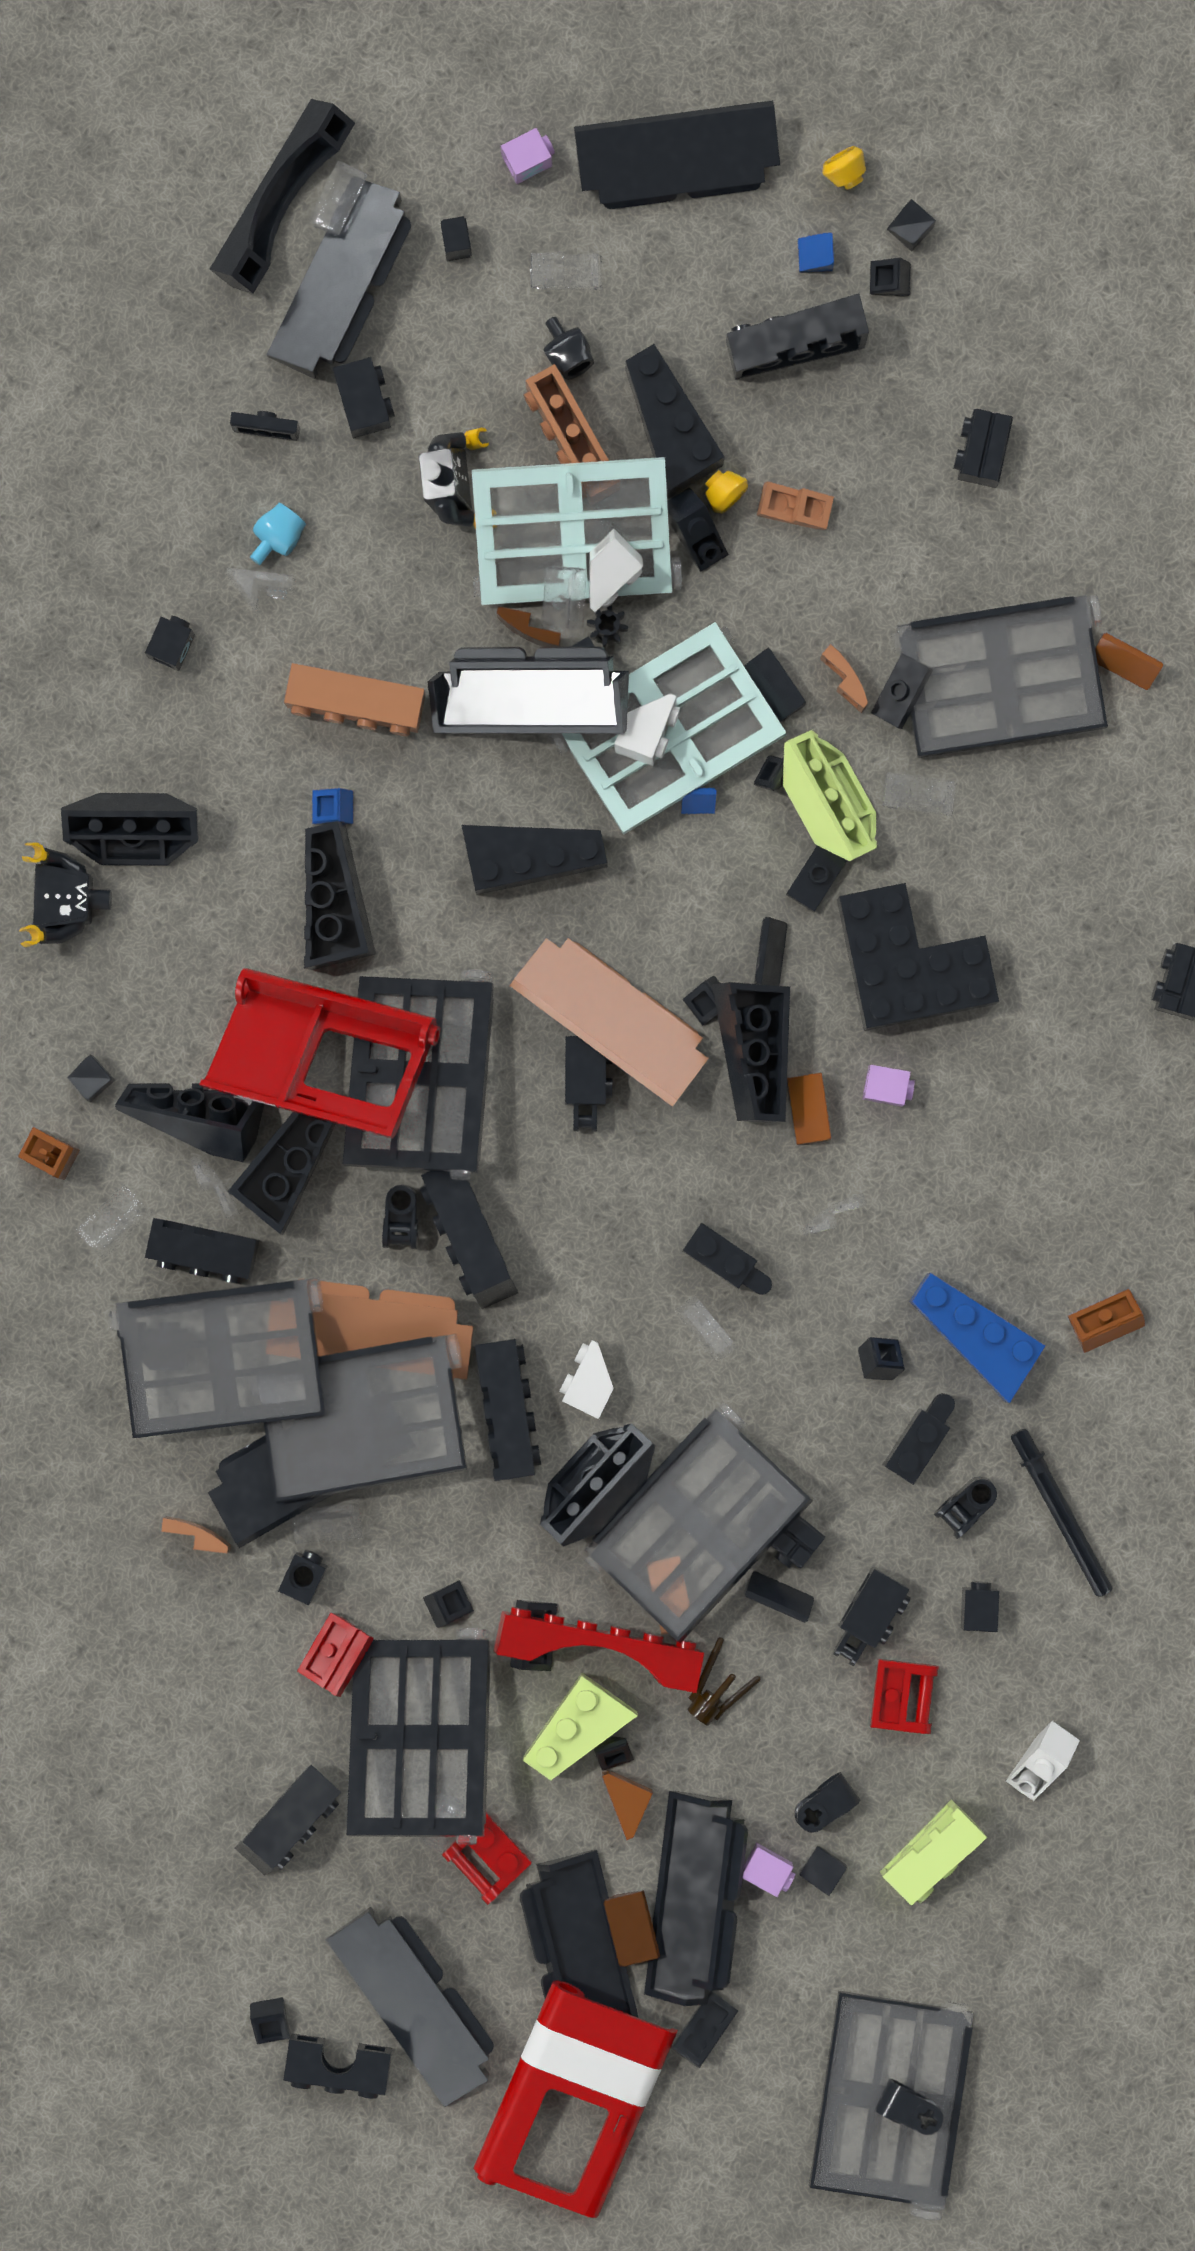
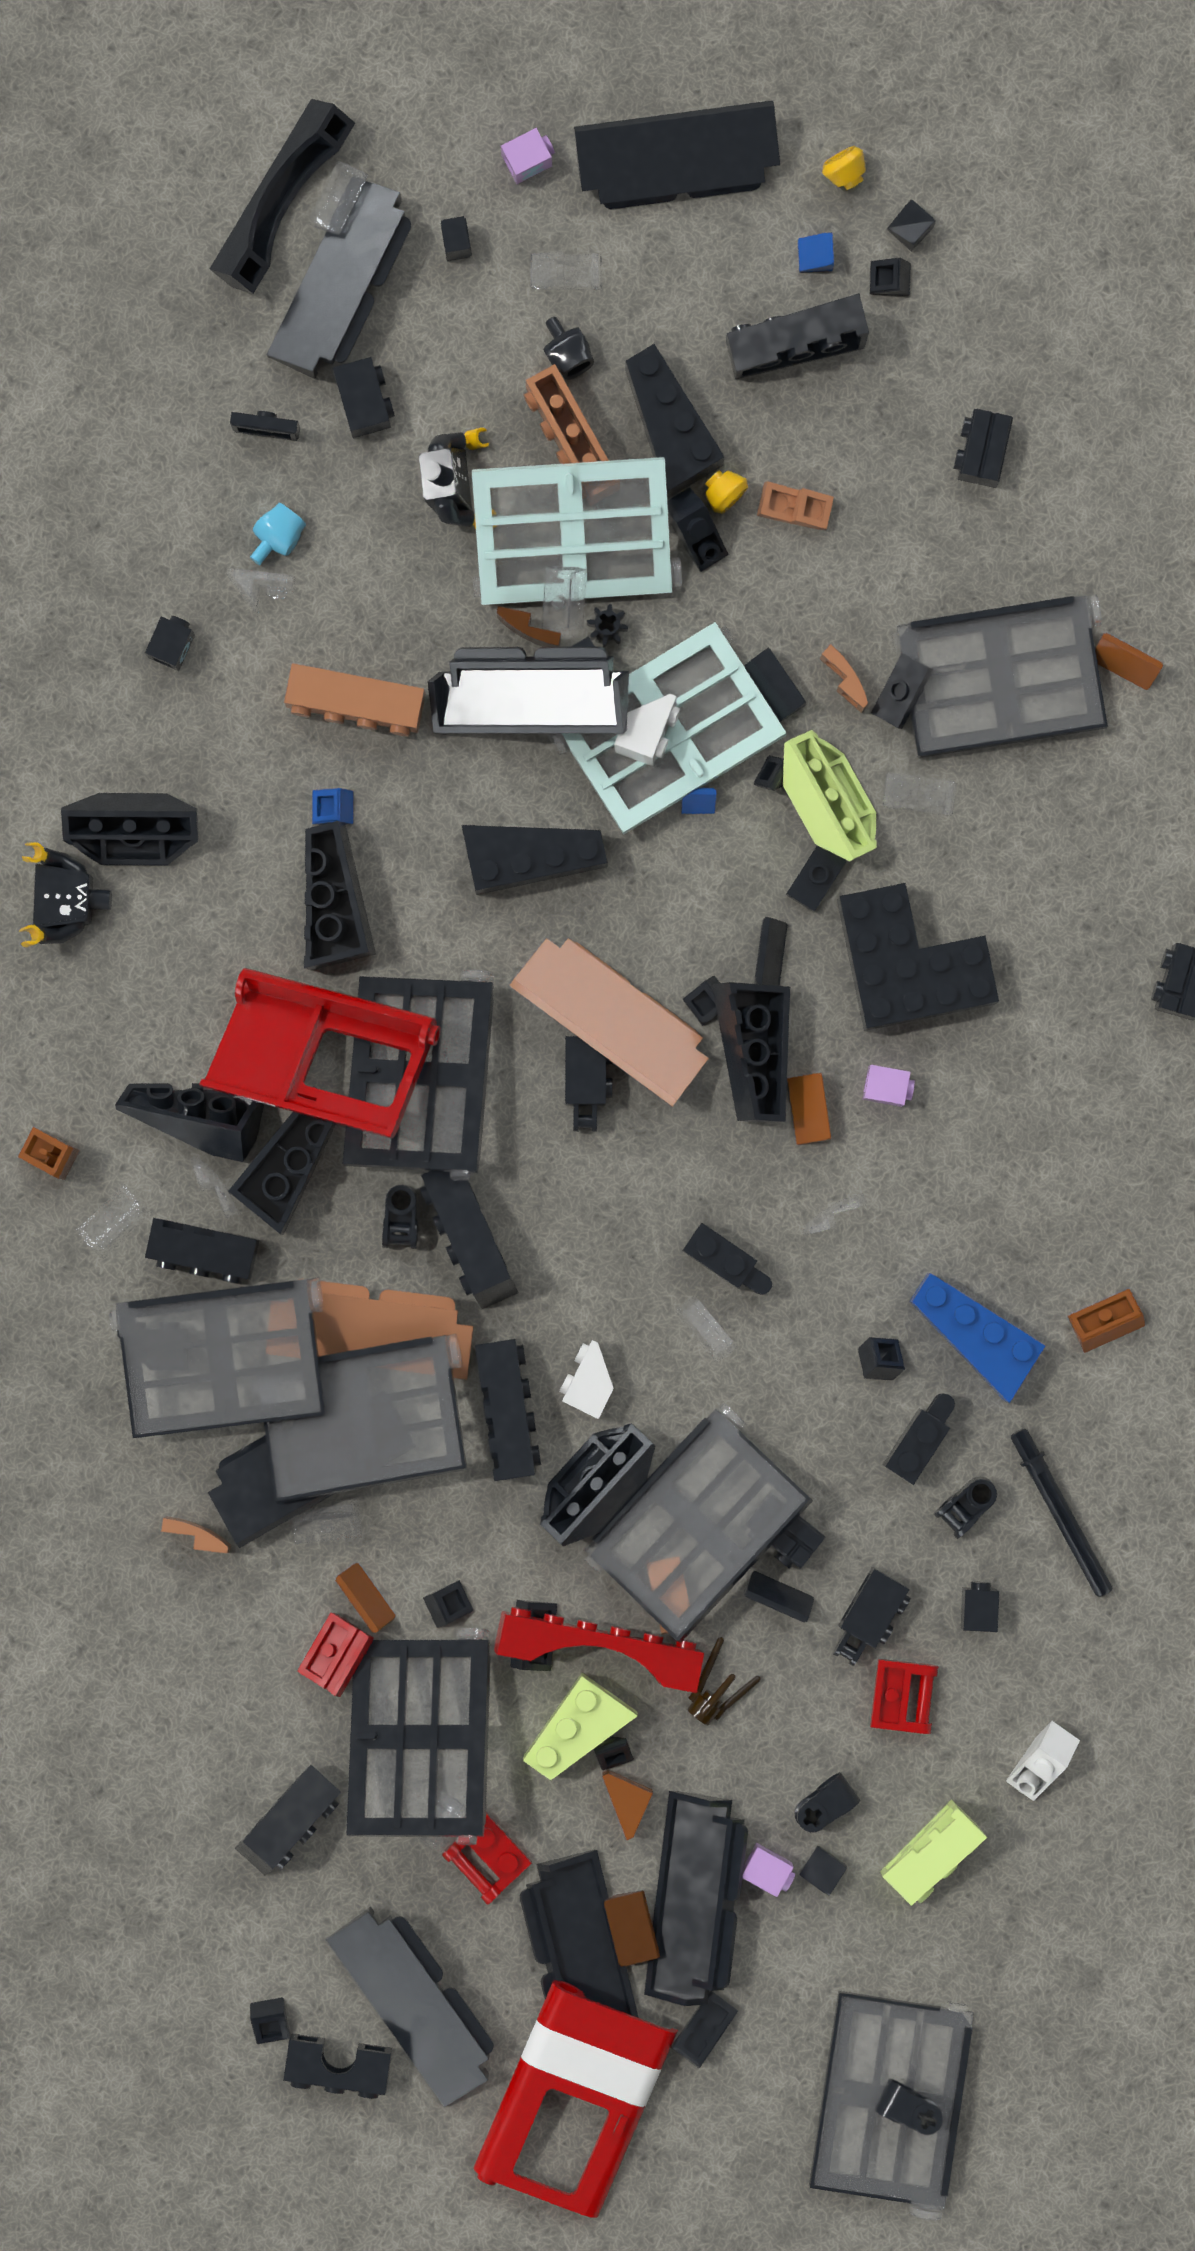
(90, 1078): black slope -> none
(299, 1591): black brick -> none
(365, 1597): none -> dark orange slope
(611, 566): white slope -> none

